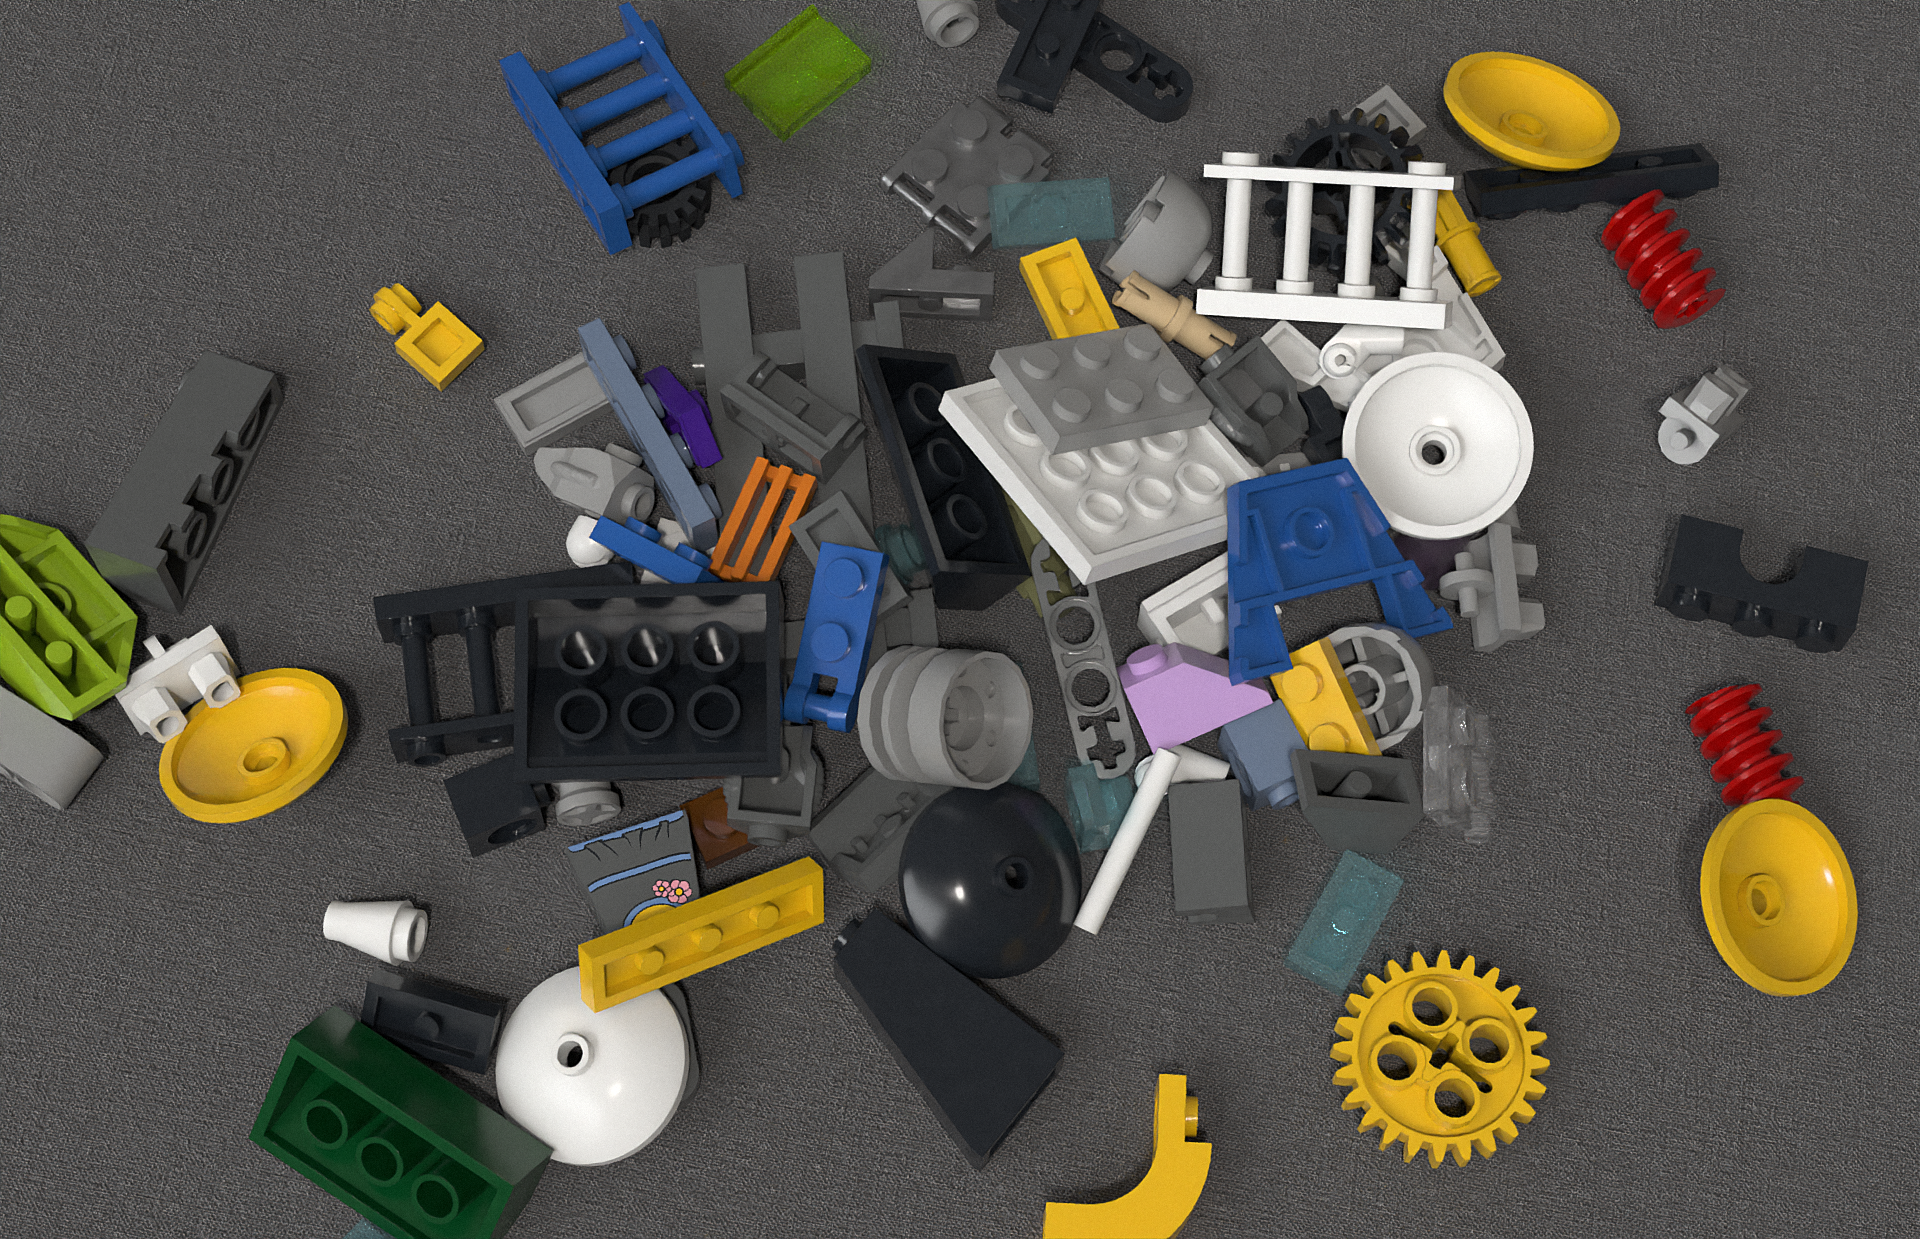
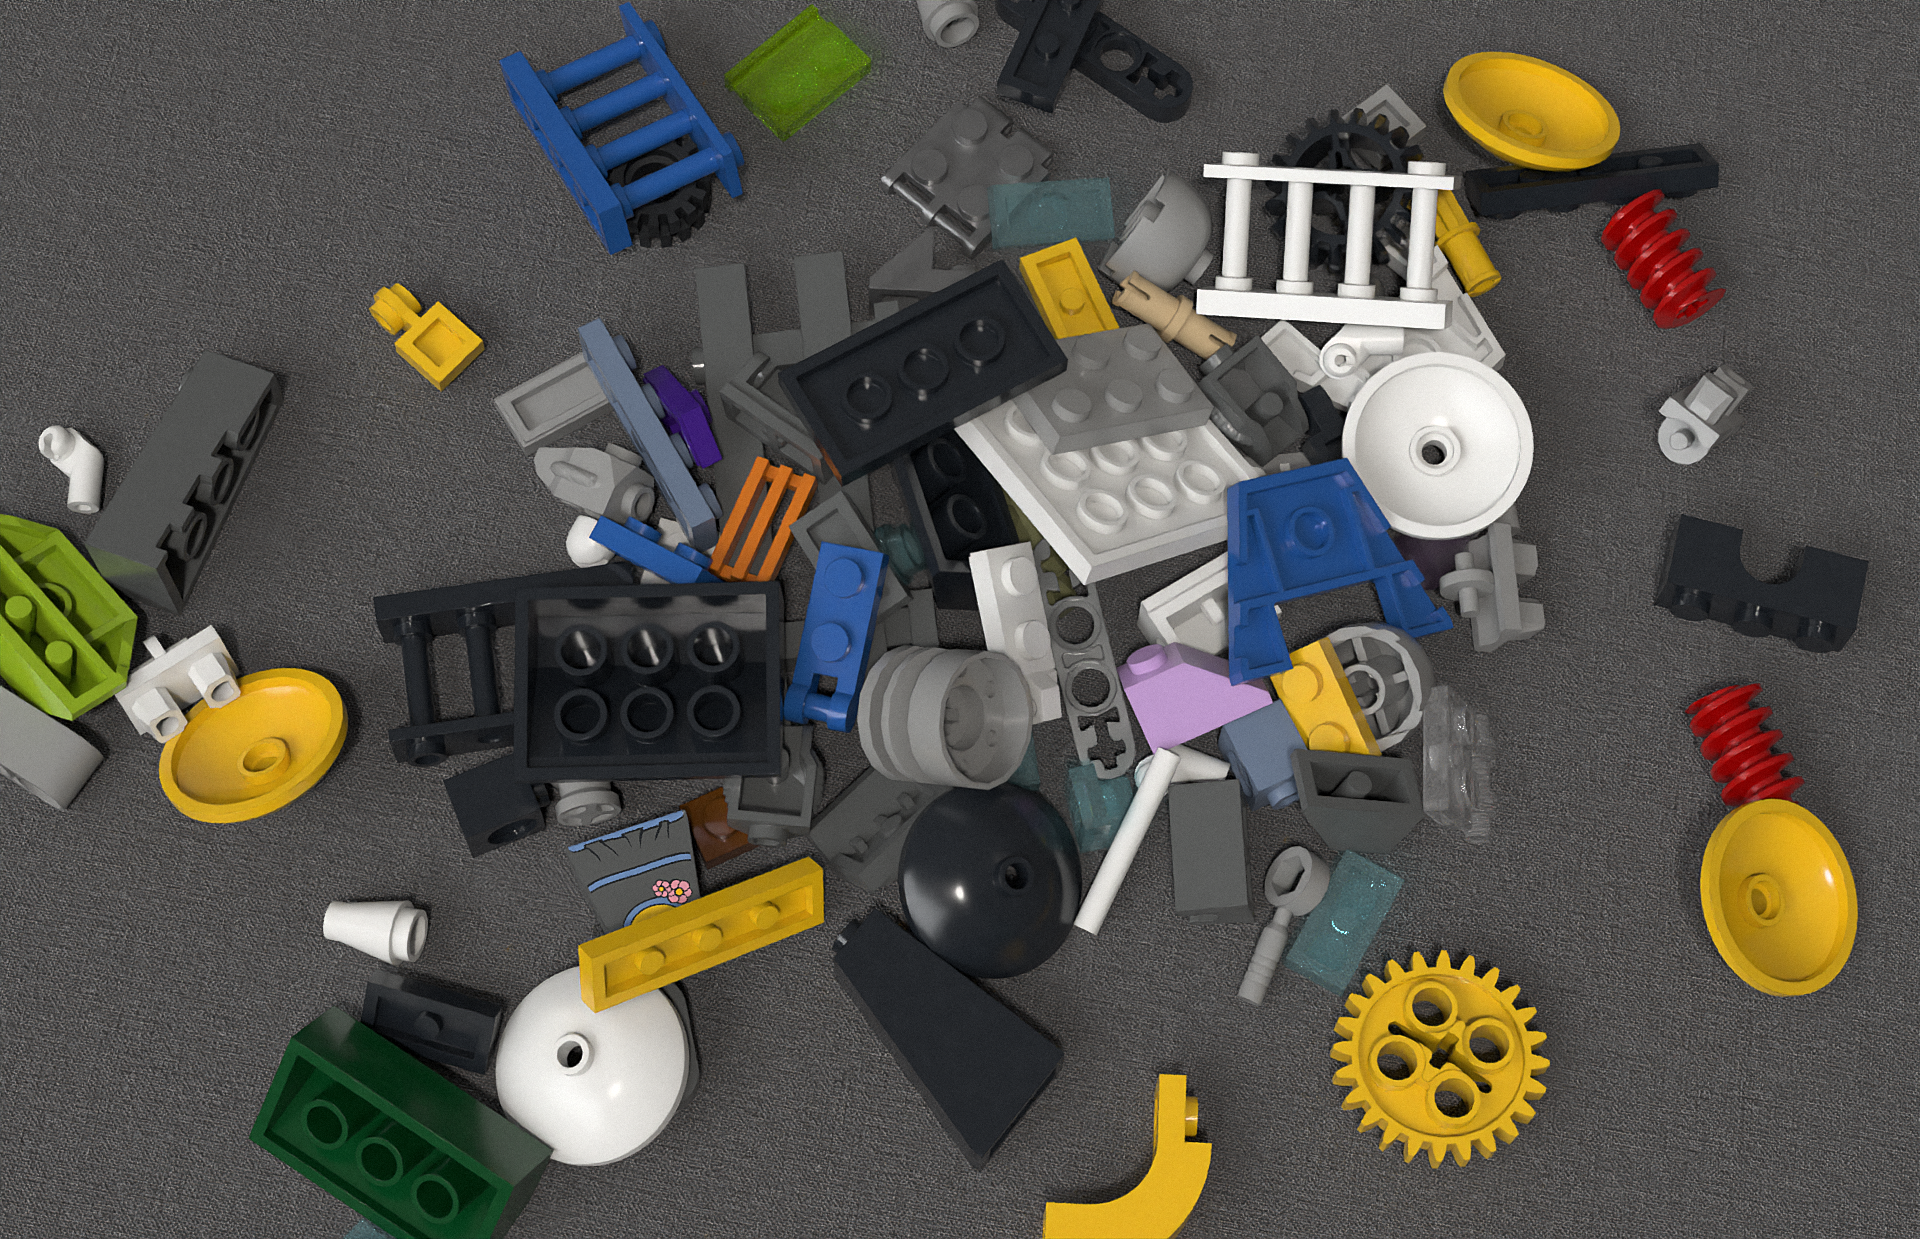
(77, 460): none -> white arm
(922, 372): none -> black plate
(1017, 621): none -> white hinge
(1296, 903): none -> light grey piece

